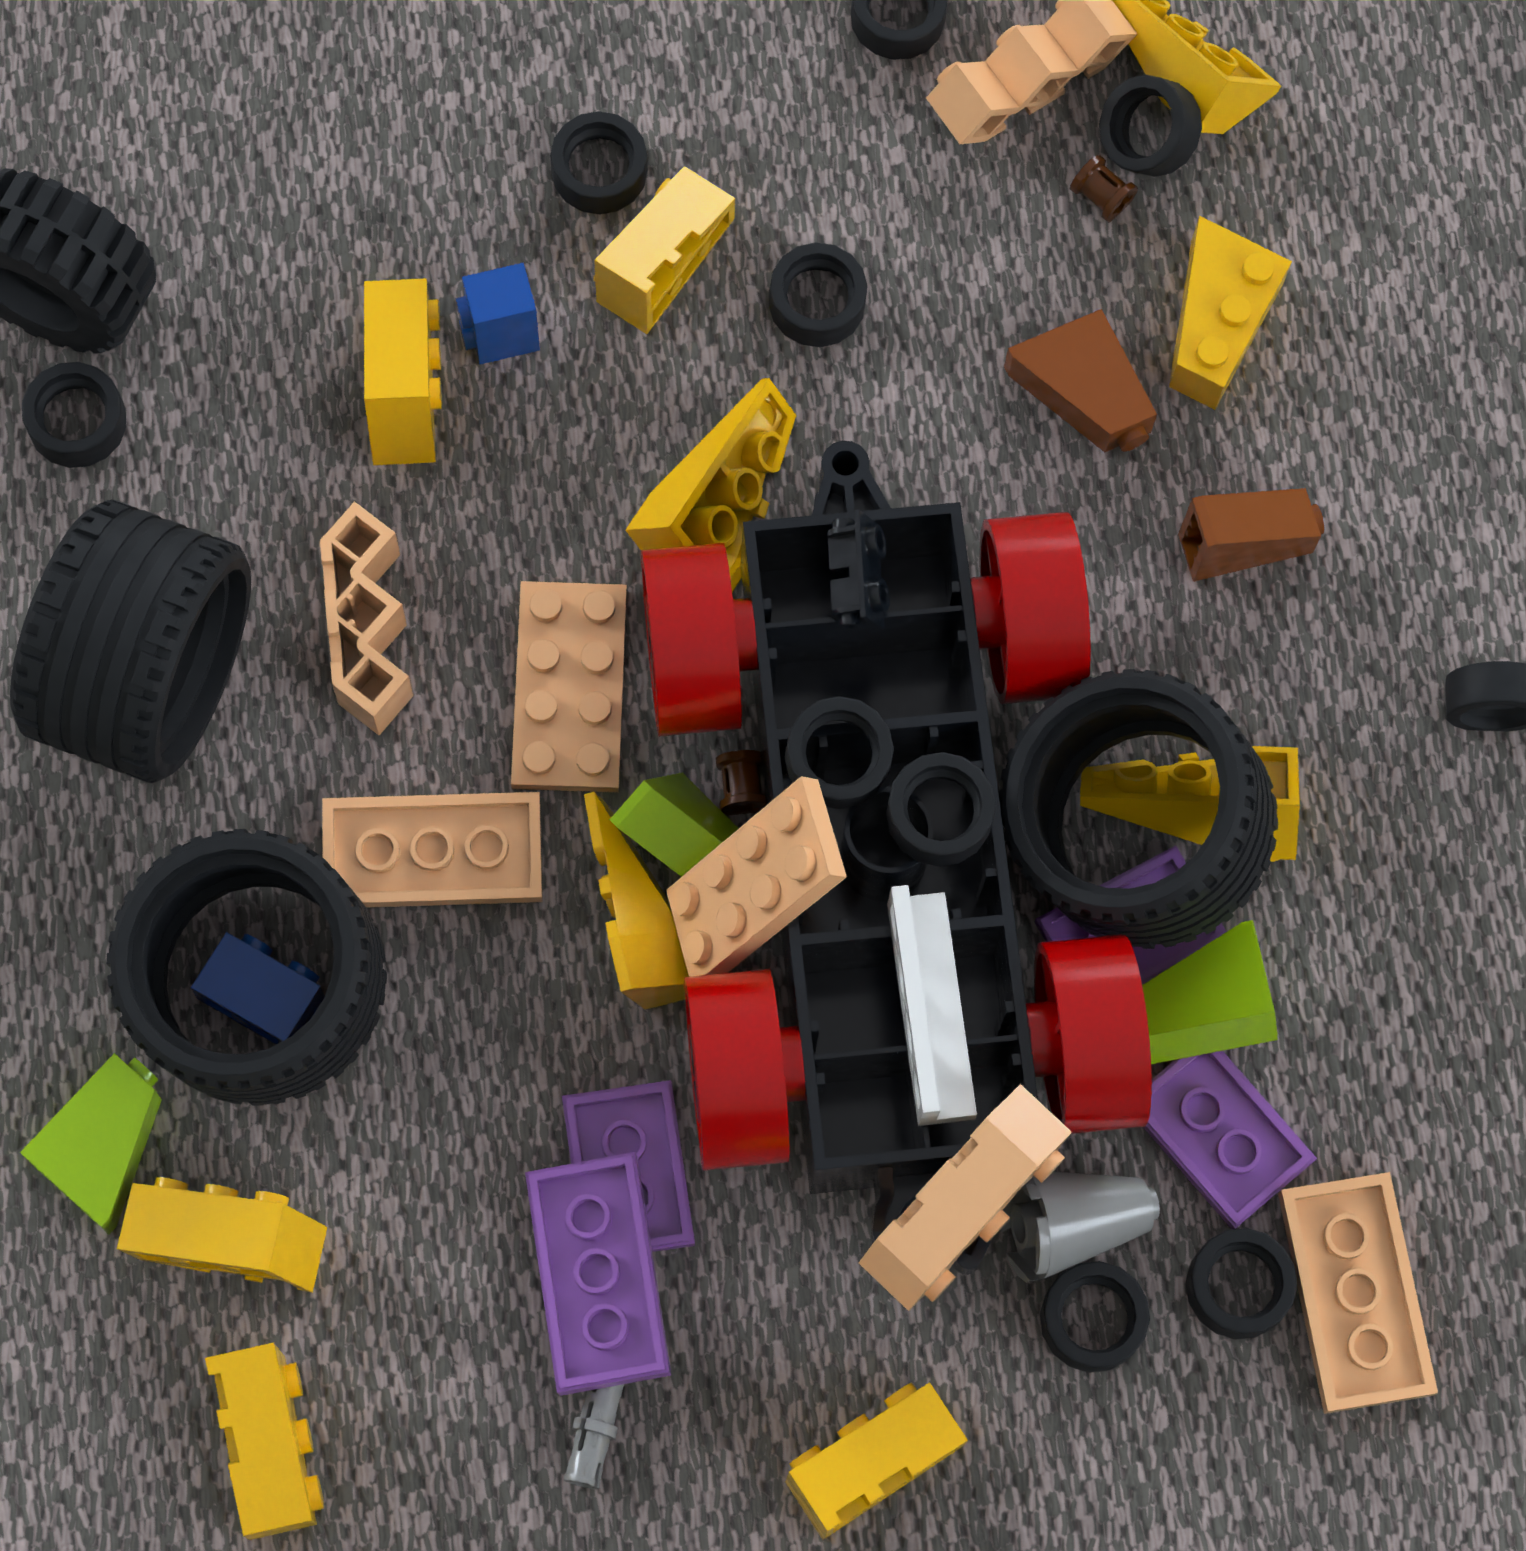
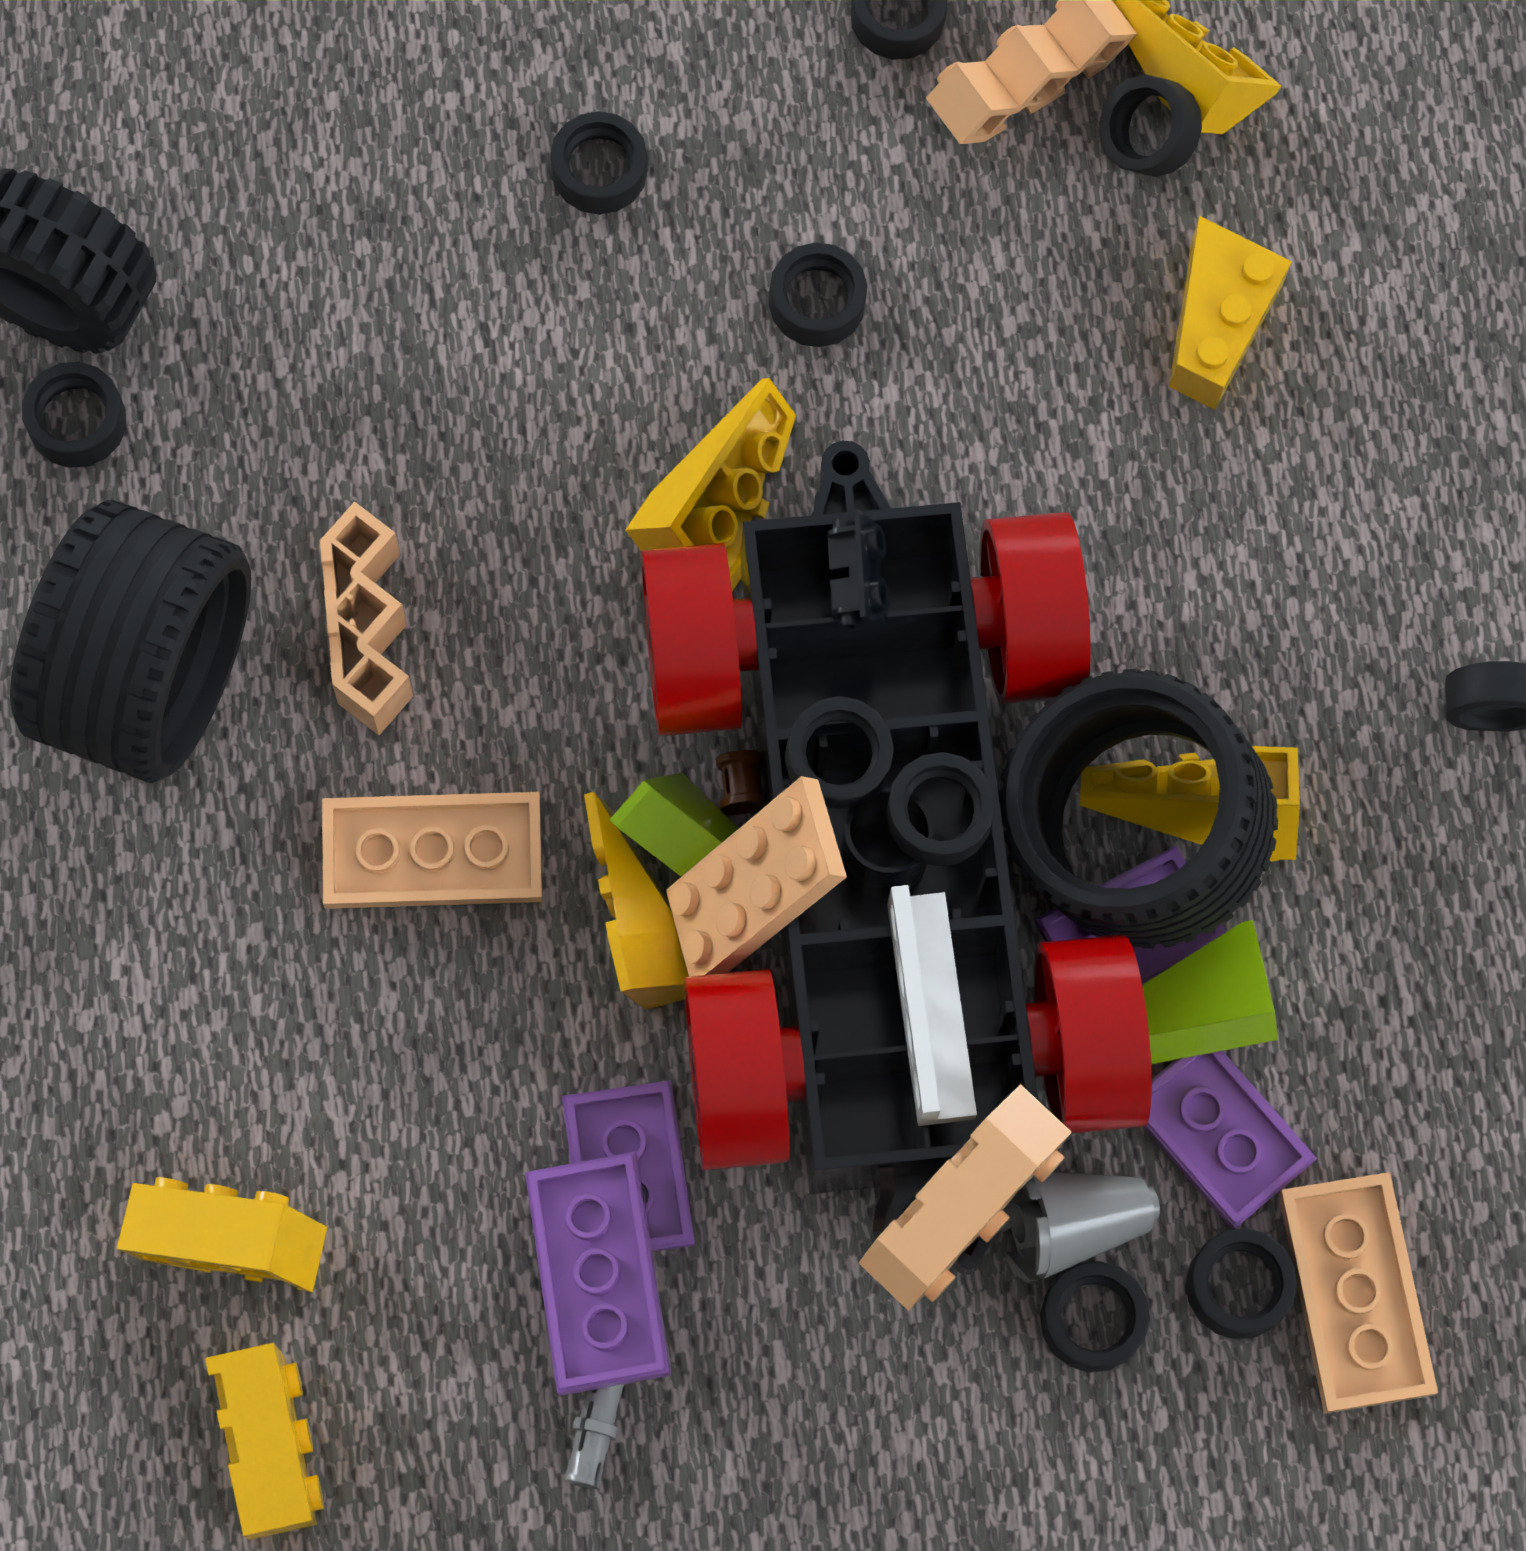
(99, 1139): lime slope -> none
(179, 890): black tyre -> none
(258, 989): blue brick -> none
(398, 370): yellow wedge -> none
(498, 314): blue brick -> none
(569, 687): light nougat plate -> none
(662, 248): yellow wedge -> none
(874, 1458): yellow wedge -> none
(1086, 381): dark orange slope -> none
(1103, 188): reddish brown bush -> none
(1248, 530): dark orange slope -> none

